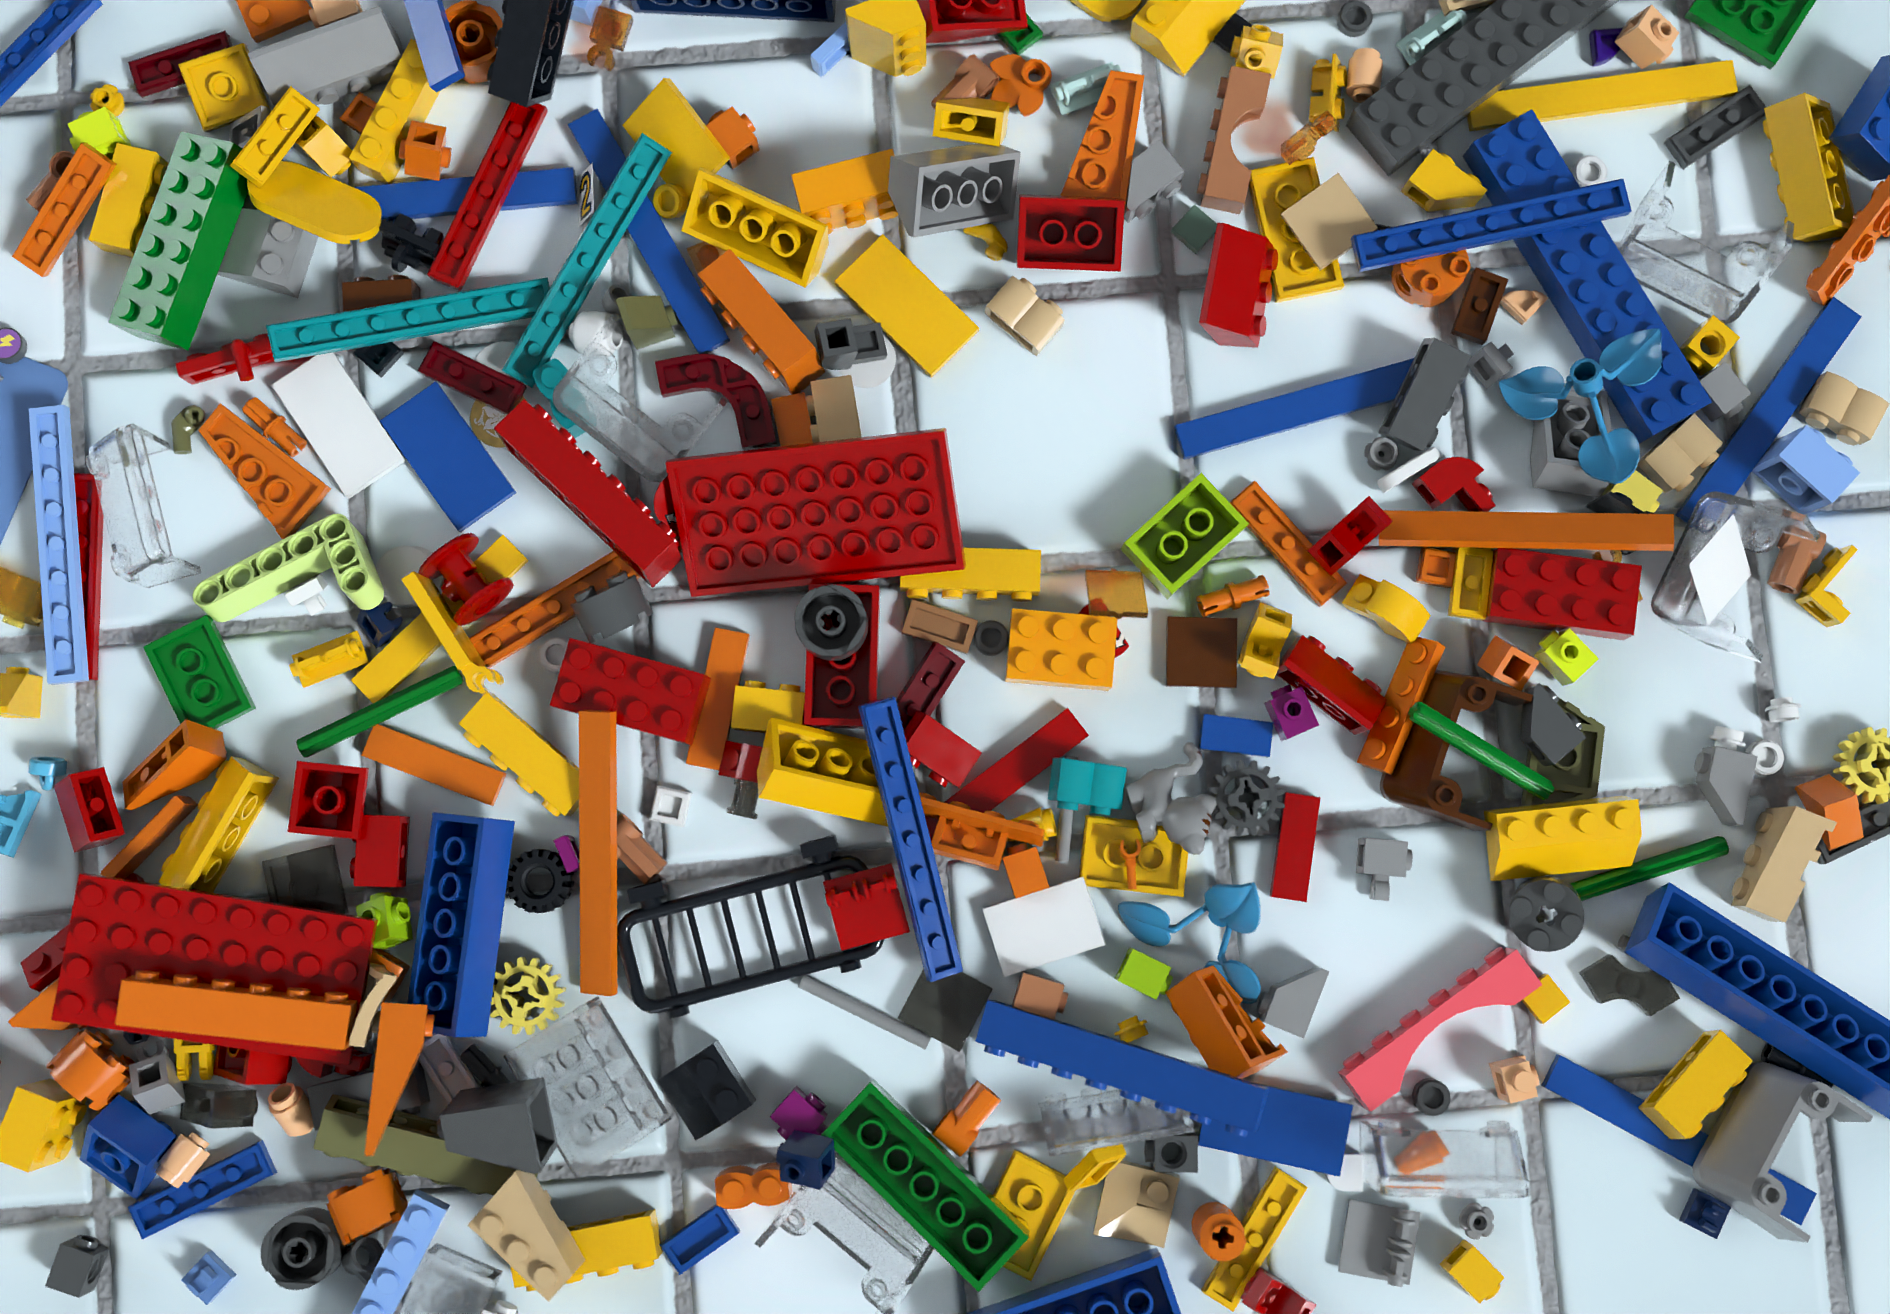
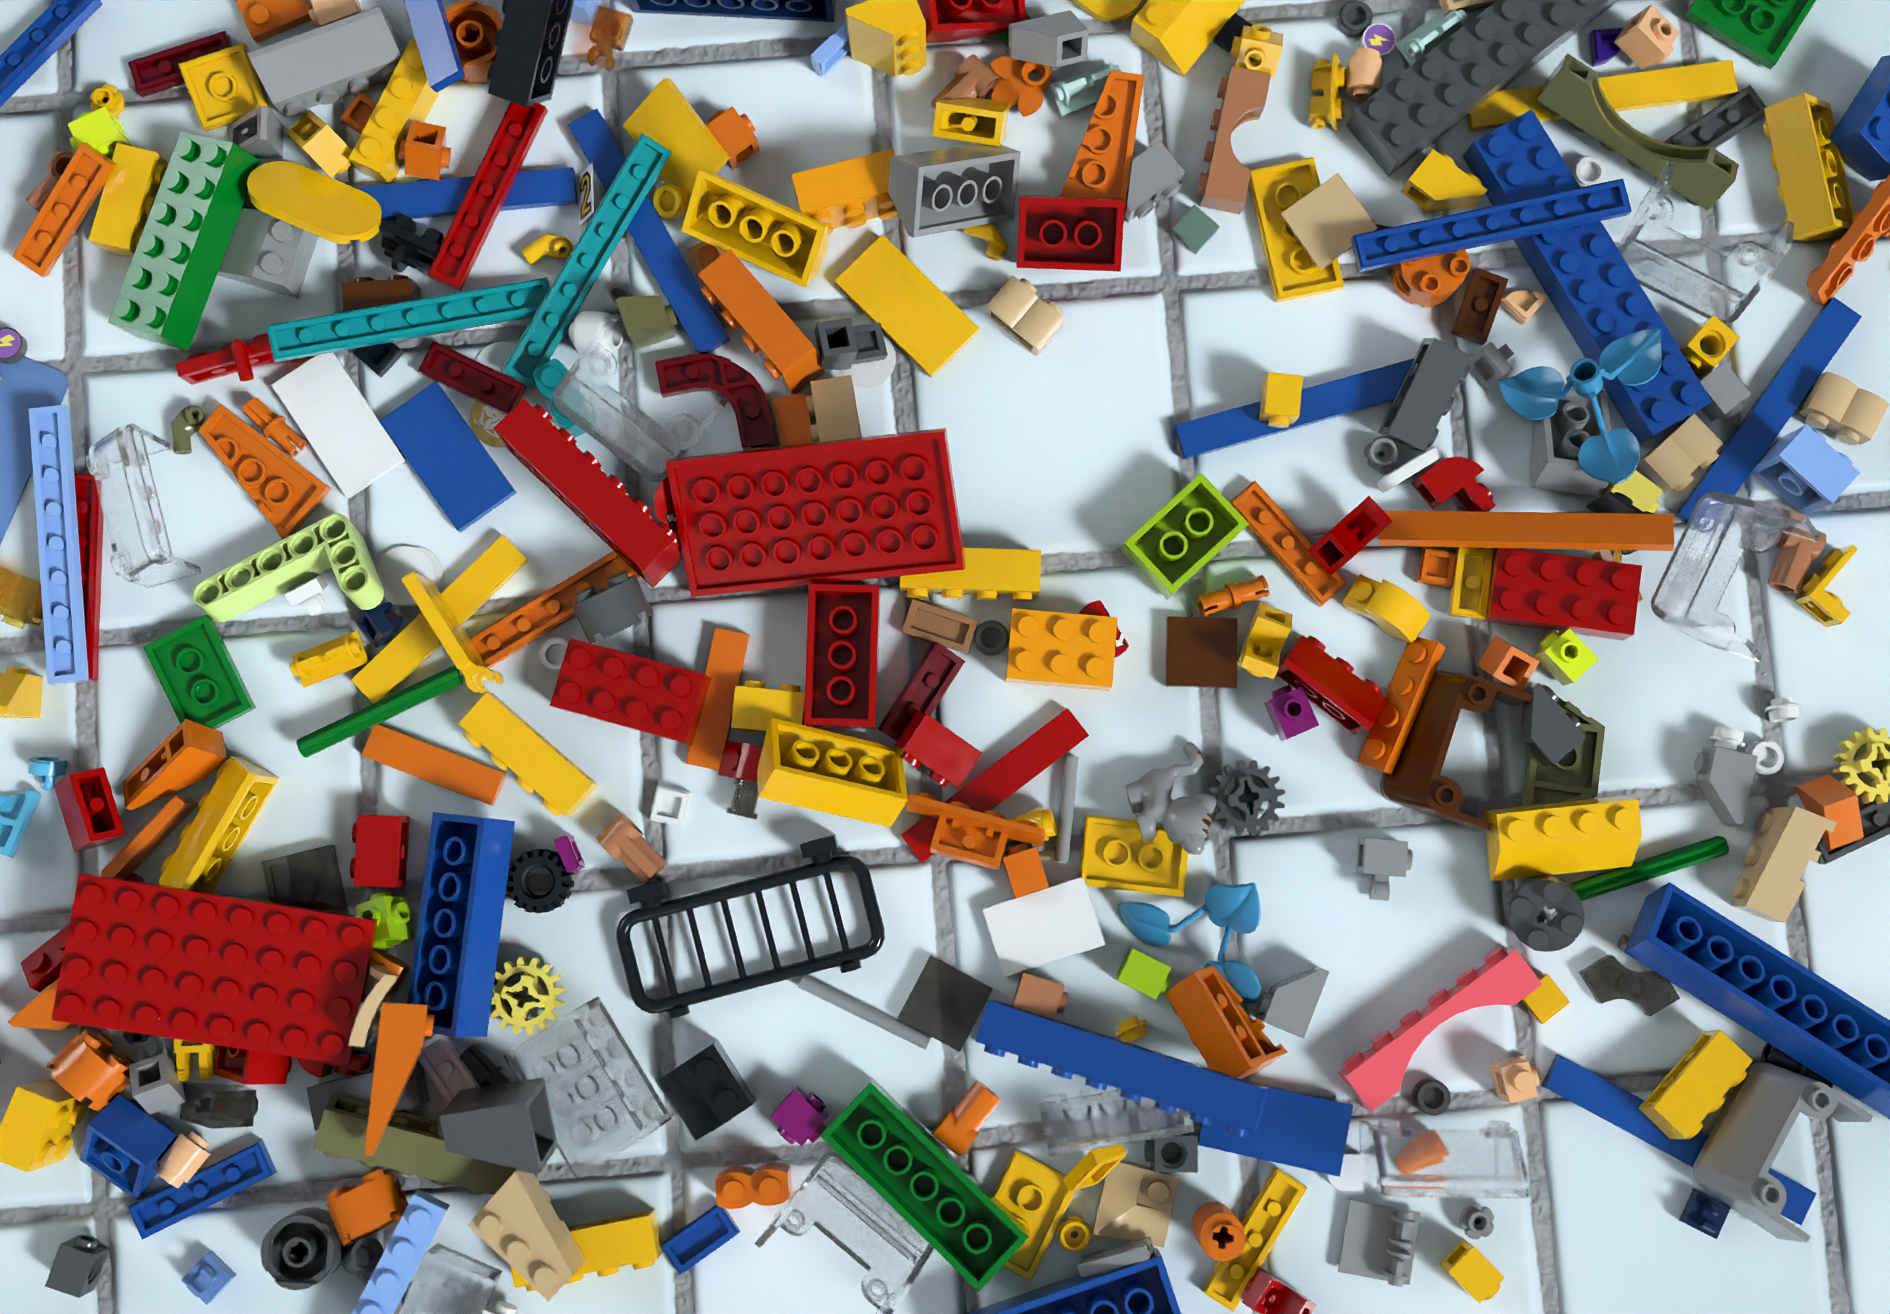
(236, 1011): orange brick -> none
(274, 137): yellow tile -> none
(291, 1109): light nougat brick -> none
(328, 800): red slope -> none
(462, 582): red hose -> none
(548, 245): none -> yellow arm
(598, 852): orange tile -> none
(806, 1159): dark blue brick -> none
(828, 602): dark grey brick -> none
(866, 906): red hinge -> none
(910, 838): blue tile -> none
(1049, 40): none -> light grey slope
(1071, 1243): none -> yellow plate
(1087, 784): teal brick -> none
(1116, 593): clear orange piece -> none
(1116, 1257): none -> light grey tile
(1130, 863): orange hand -> none
(1236, 735): blue tile -> none
(1238, 287): red slope -> none
(1280, 399): none -> yellow brick
(1295, 847): red tile -> none
(1302, 142): clear orange plate -> none
(1379, 37): none -> medium lavender tile
(1480, 750): green axle -> none
(1576, 95): none -> olive arch
(1720, 569): white sticker -> none

